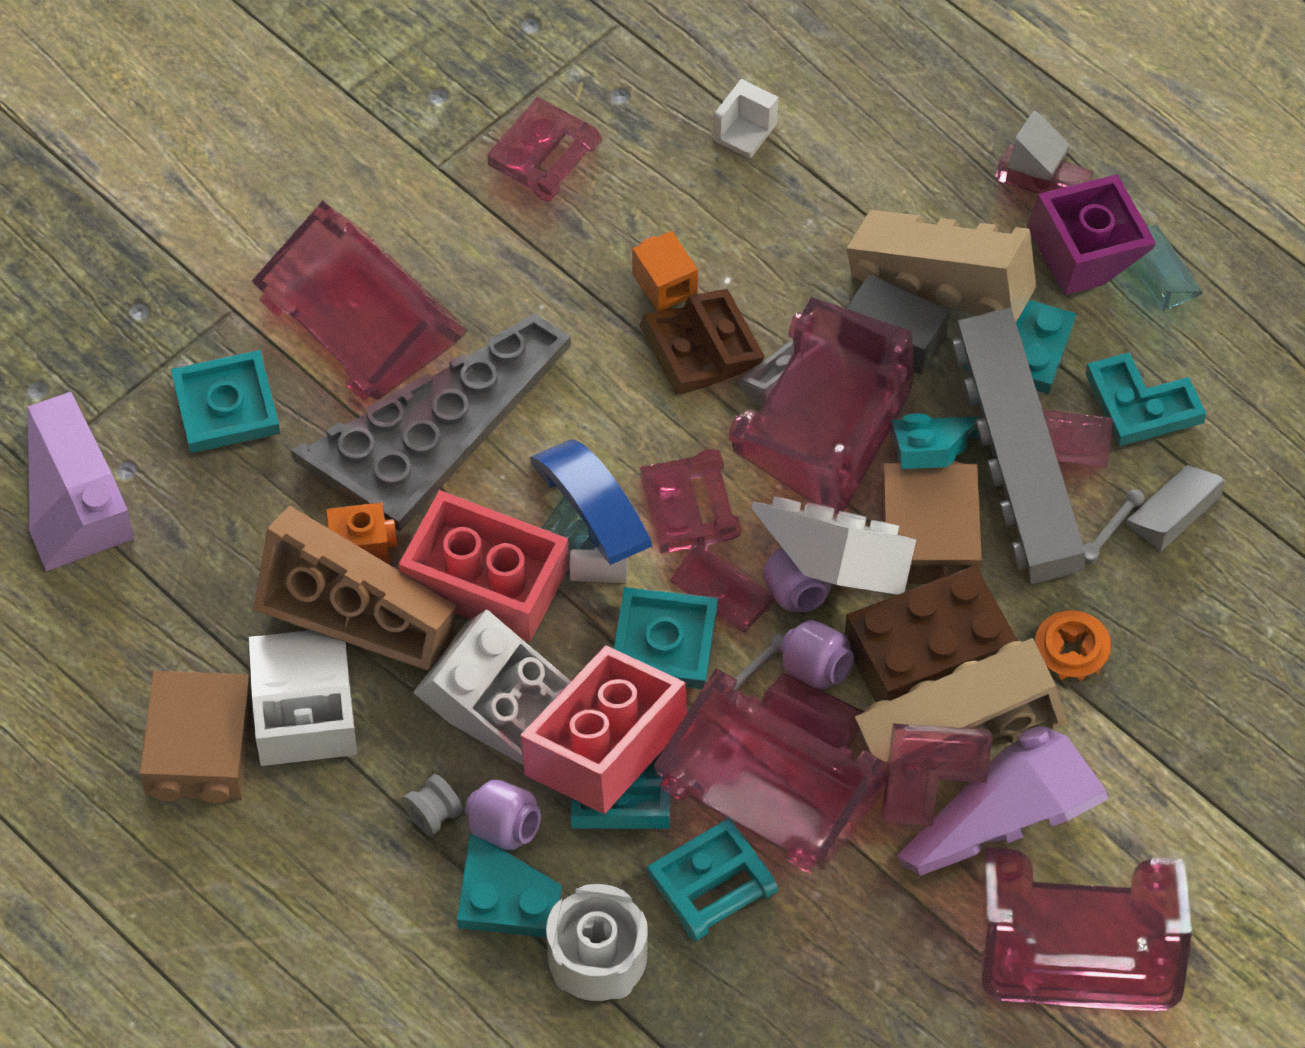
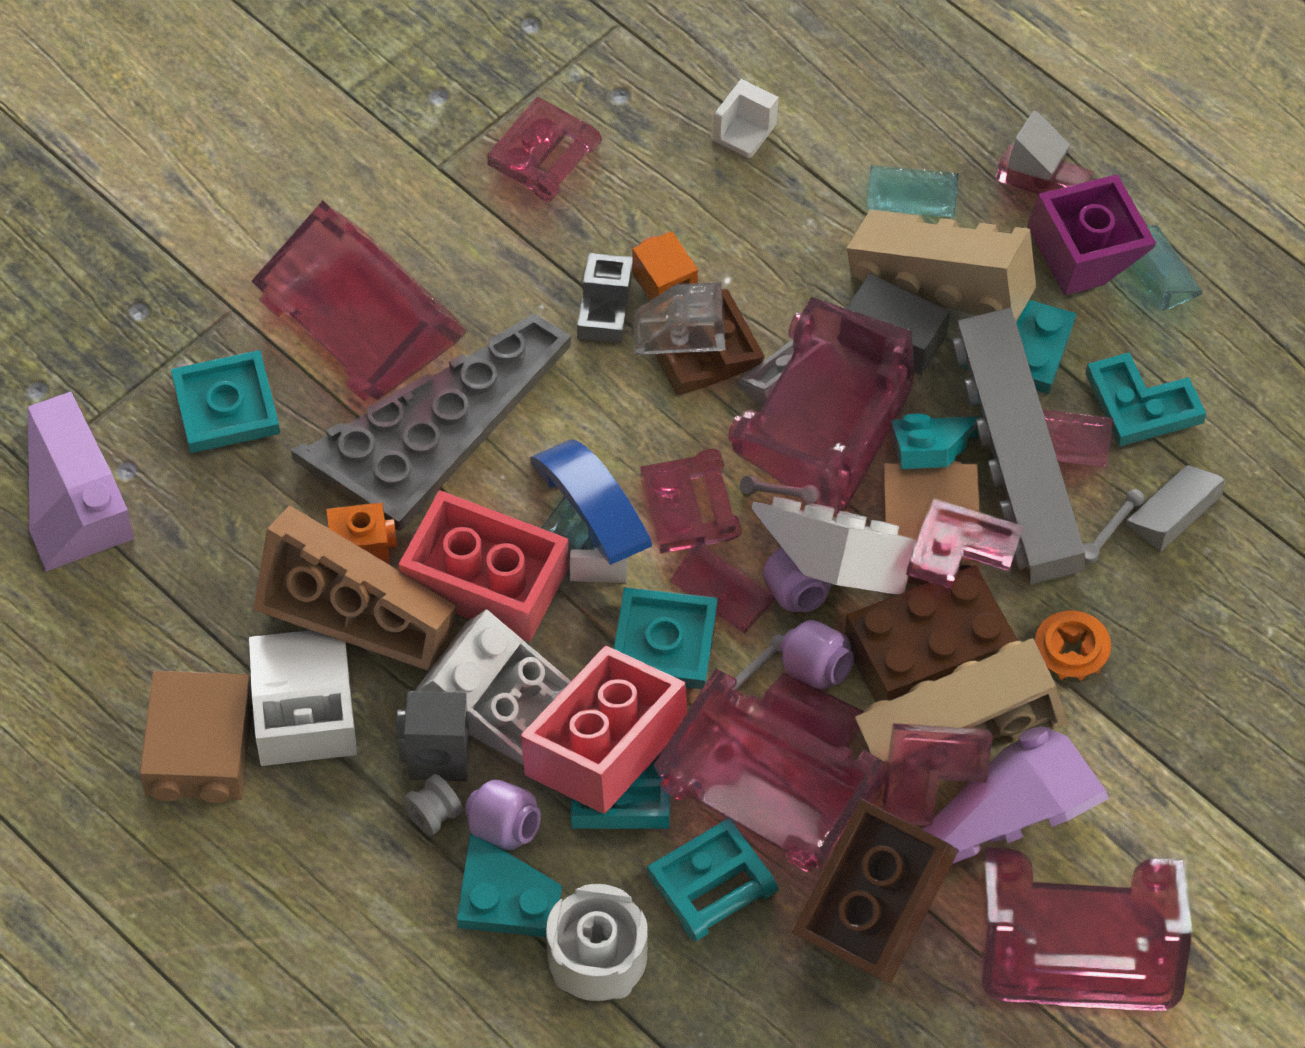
(434, 735): none -> dark grey brick
(605, 298): none -> dark grey slope
(681, 320): none -> clear slope
(751, 485): none -> light grey hinge
(875, 891): none -> reddish brown brick
(912, 191): none -> clear light blue slope
(957, 533): none -> clear pink plate

